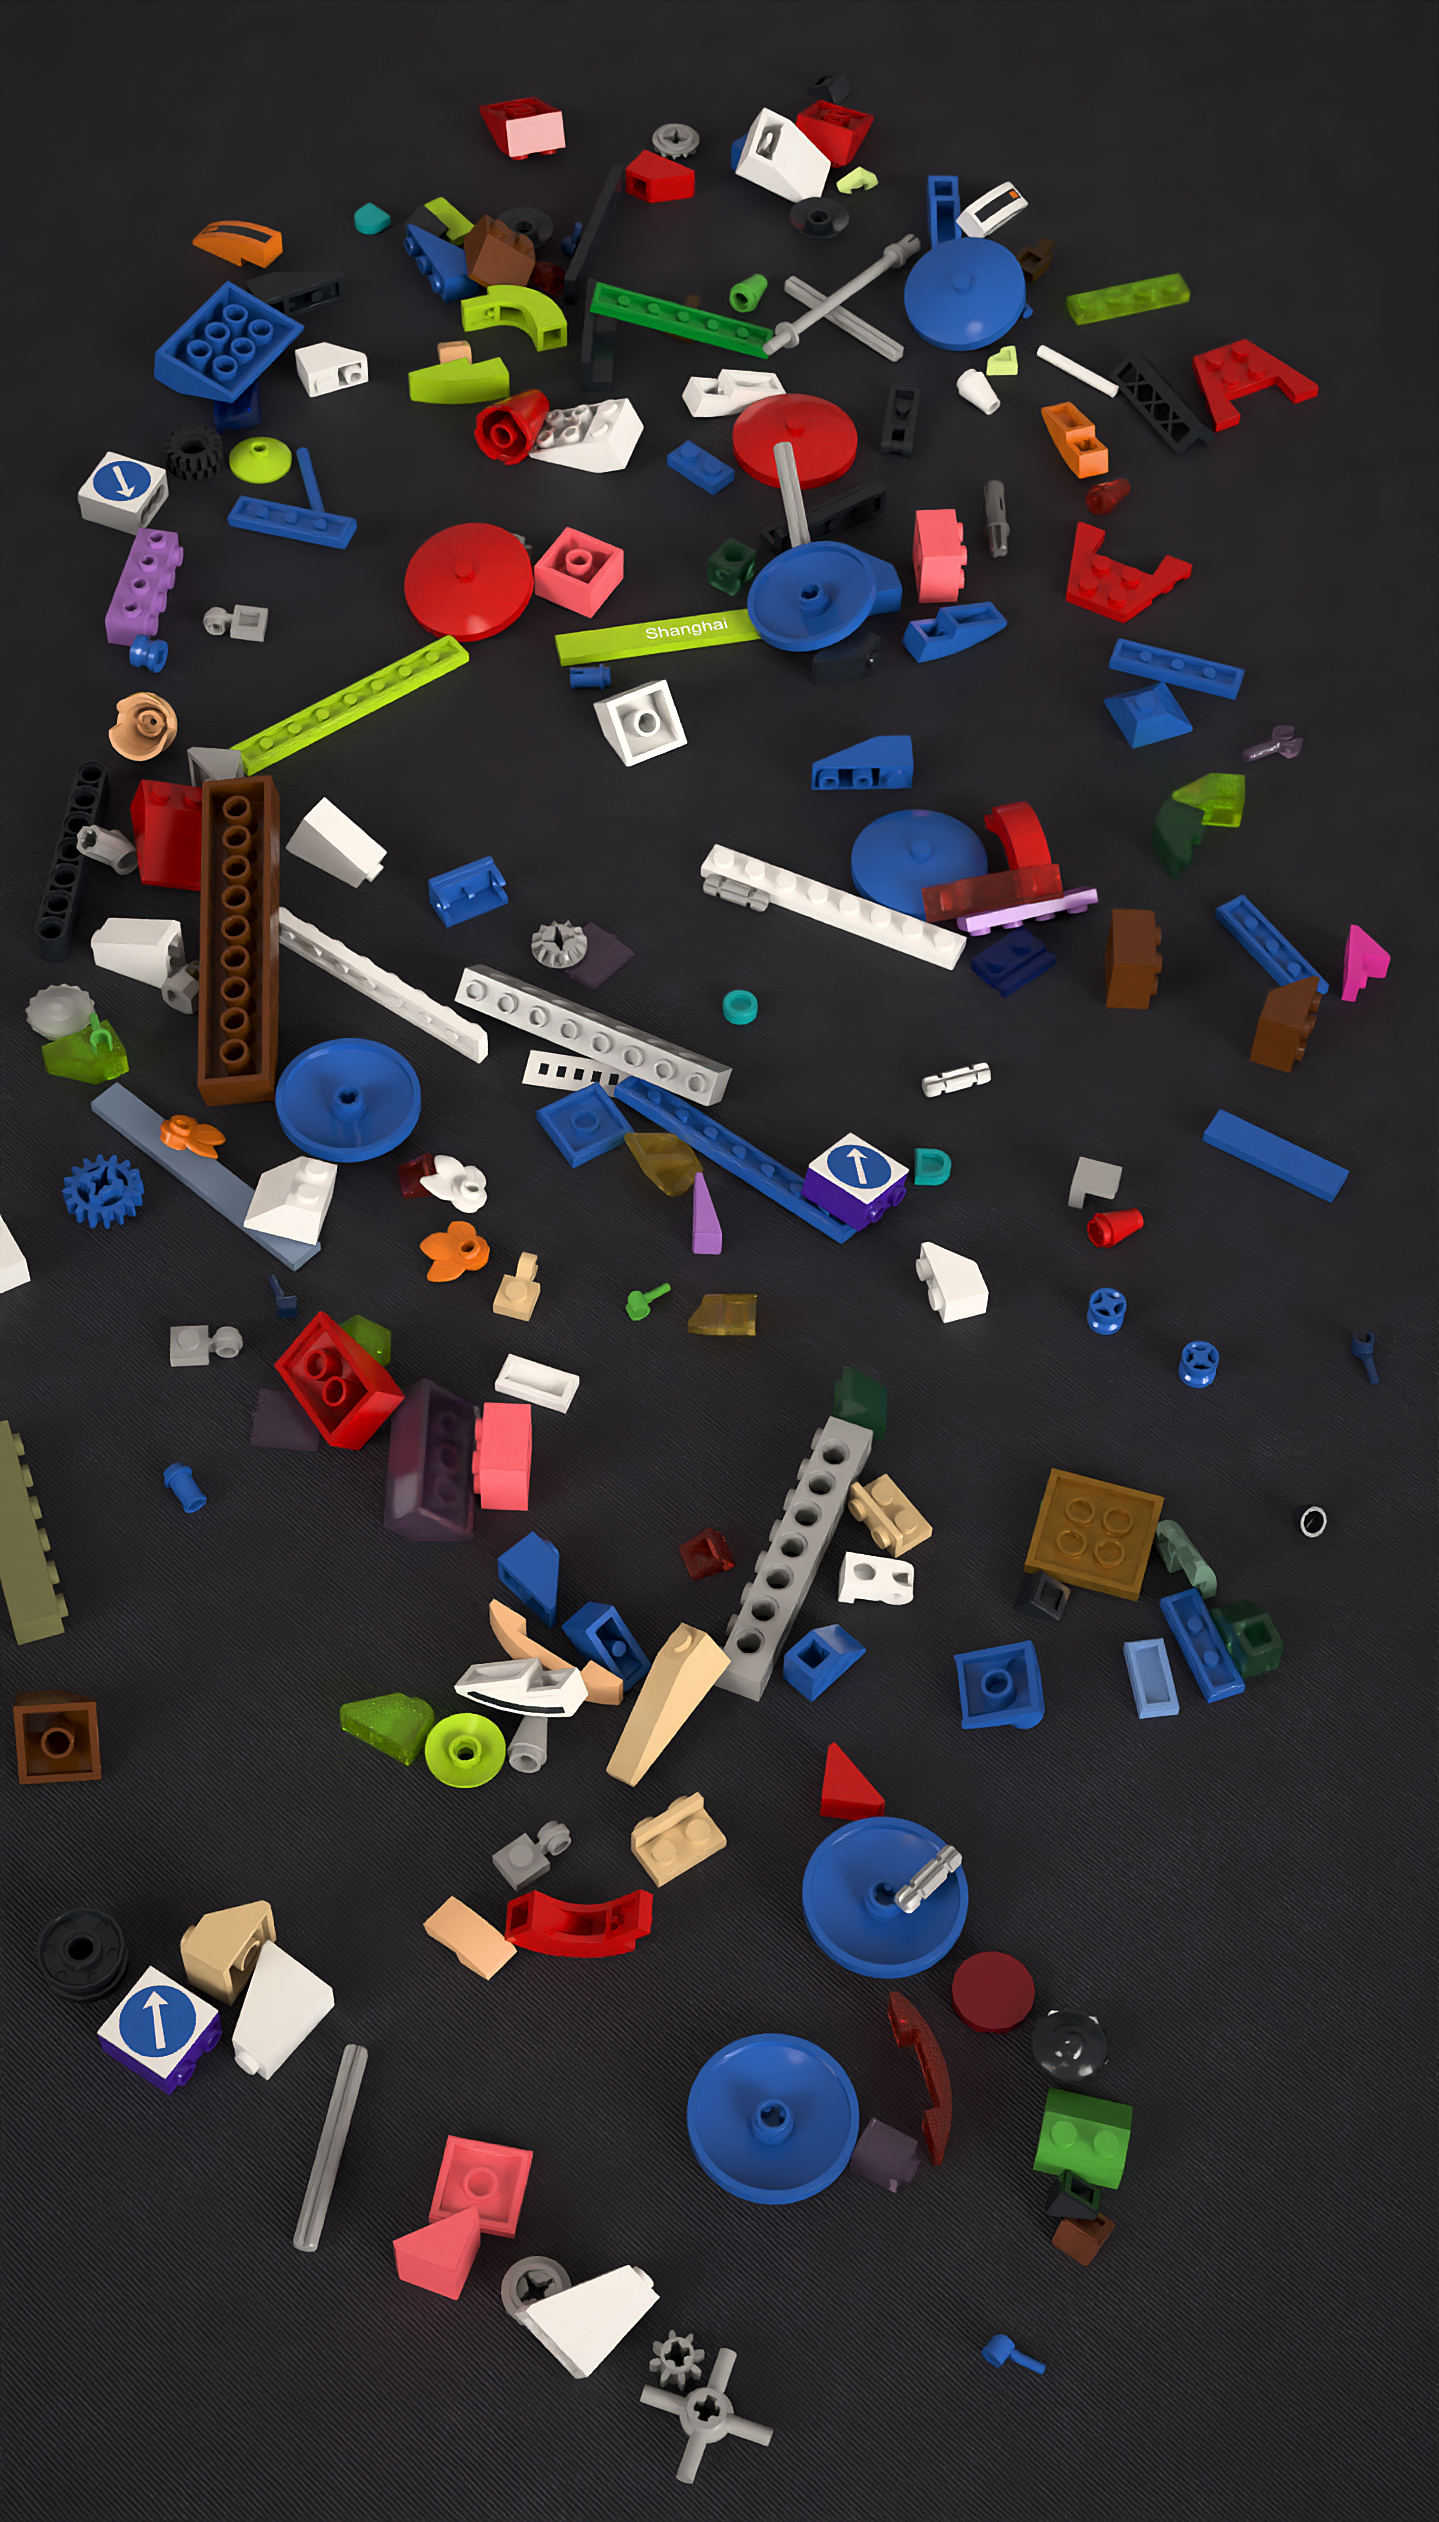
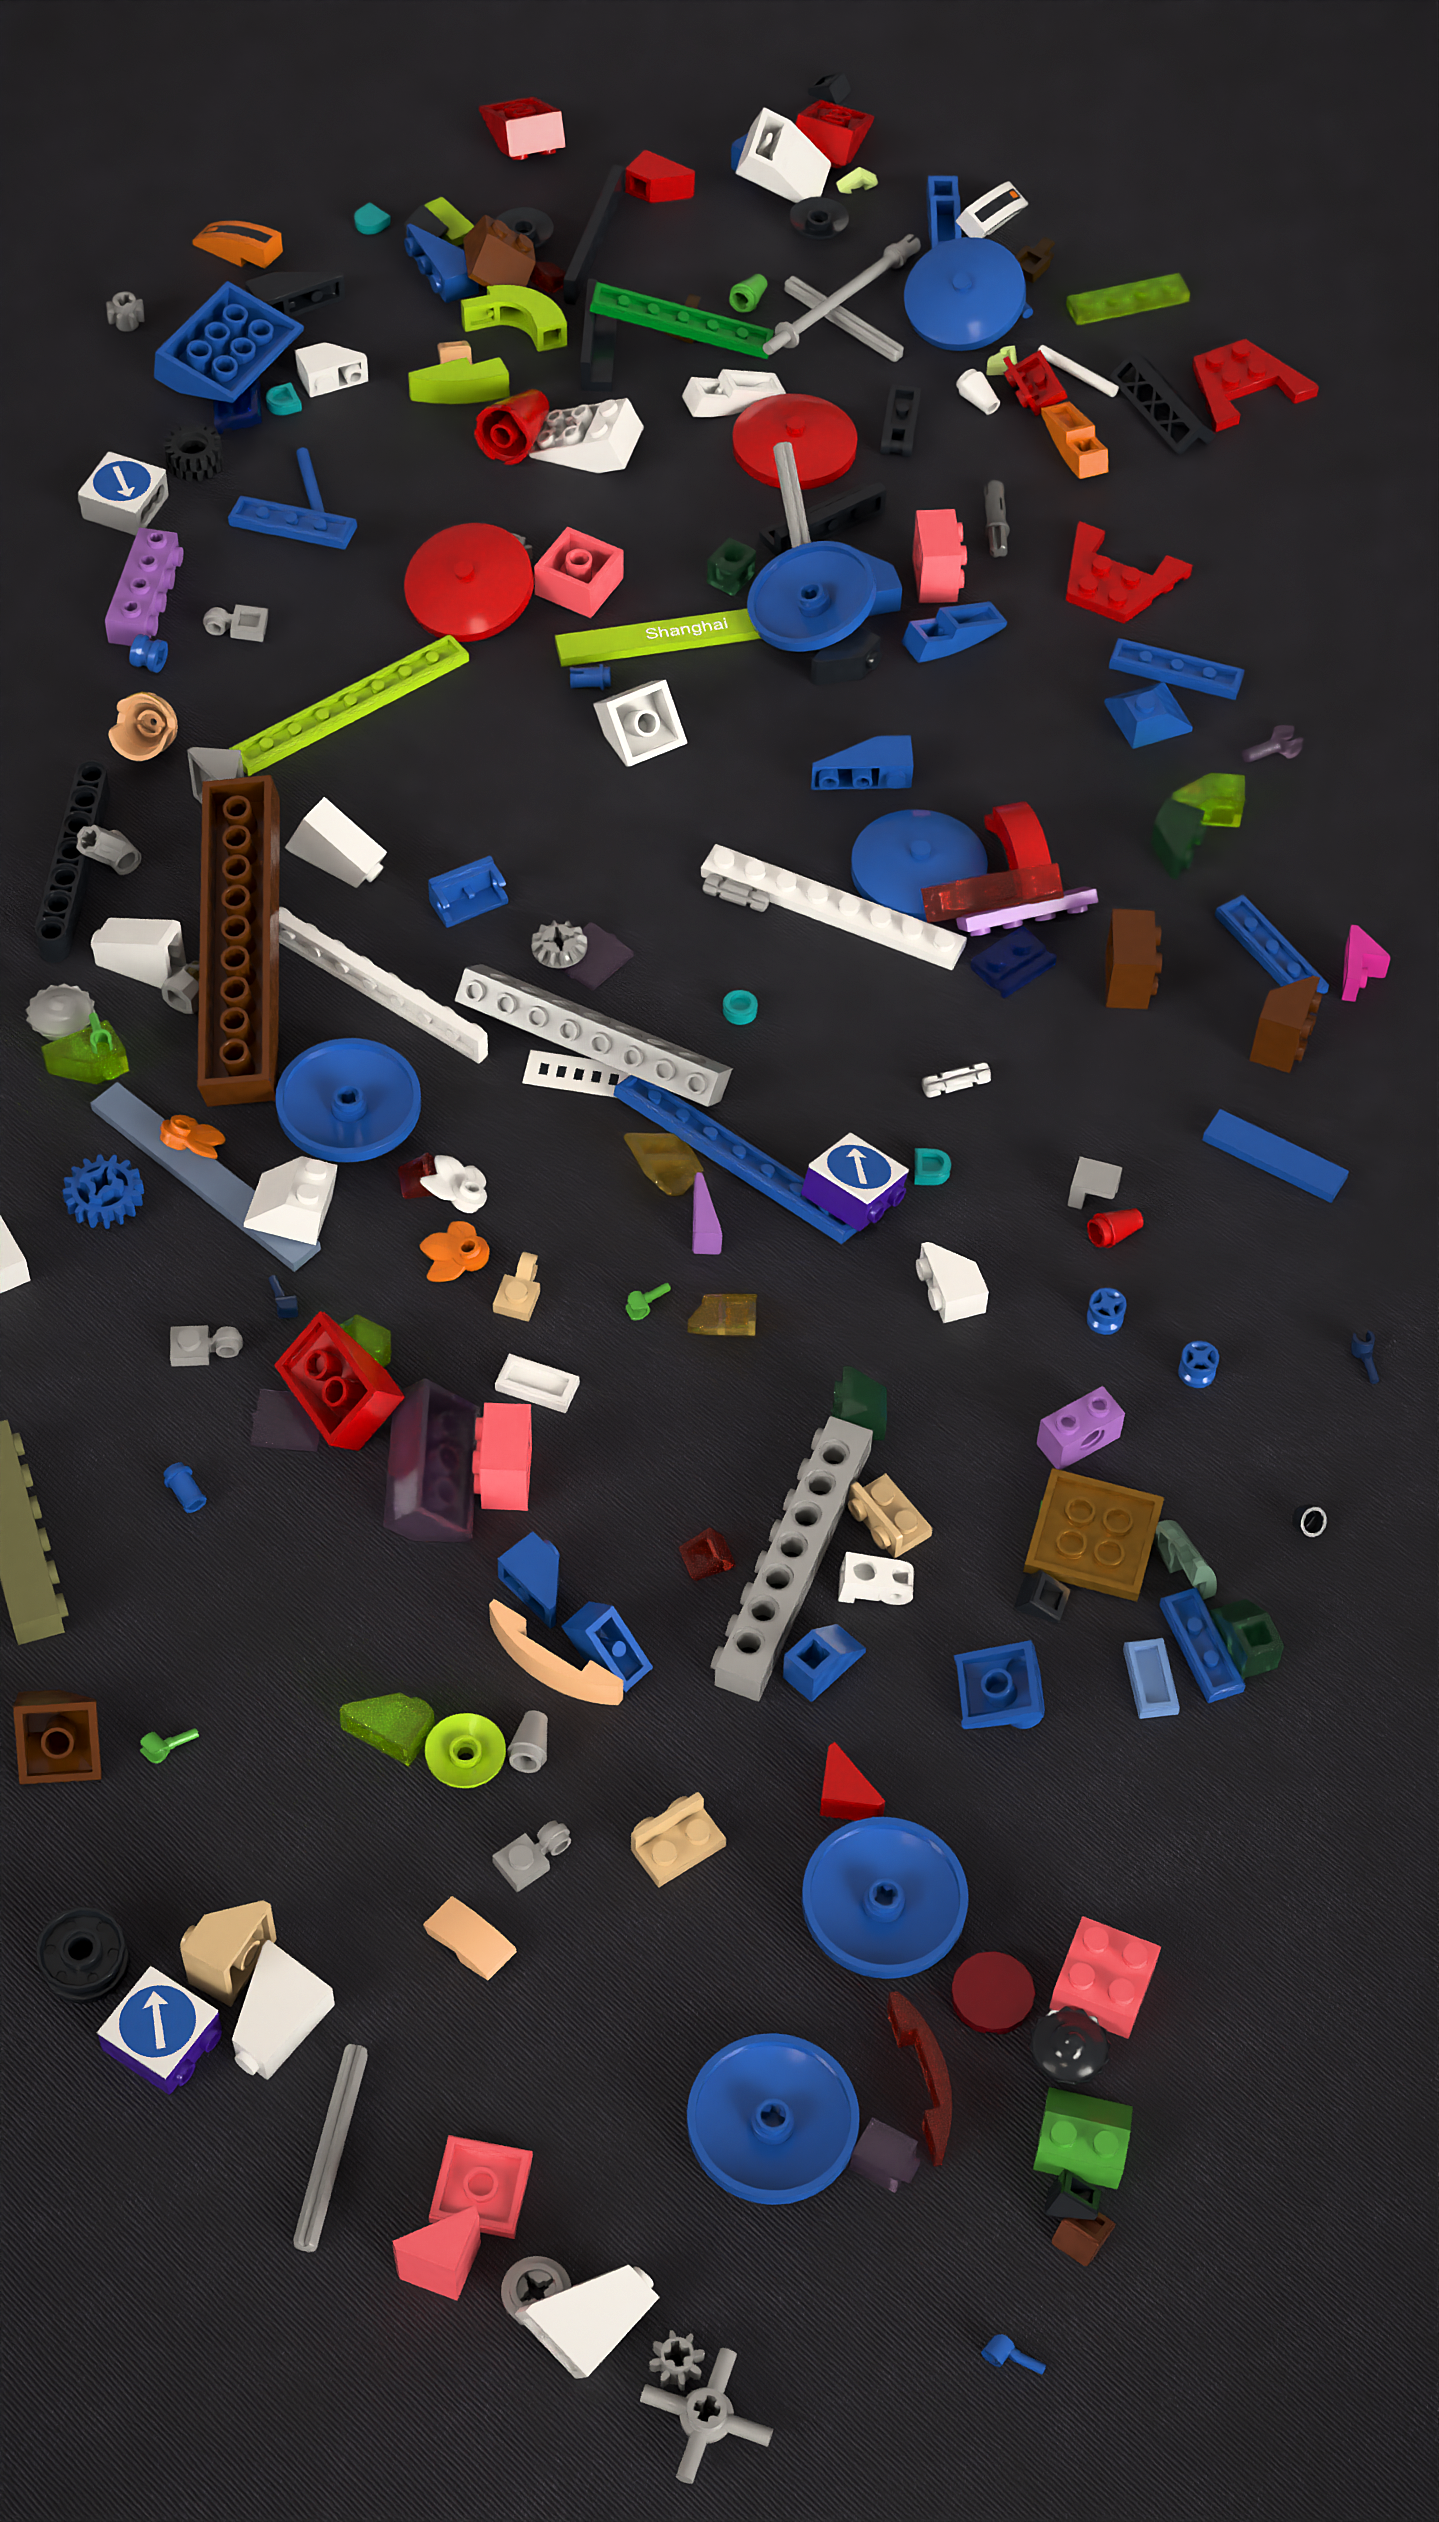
(125, 311): none -> light grey gear
(157, 1750): none -> bright green hand
(168, 834): red slope -> none
(260, 460): lime dish -> none
(283, 400): none -> teal tile
(524, 1687): white slope -> none
(571, 242): dark blue hand -> none
(578, 1929): red arch -> none
(584, 1124): blue tile -> none
(666, 135): light grey gear -> none
(673, 1689): tan wedge -> none
(700, 467): blue plate -> none
(928, 1879): light grey axle -> none
(1036, 382): none -> red bracket
(1080, 1428): none -> medium lavender brick
(1105, 496): clear red cone -> none
(1106, 1975): none -> coral brick

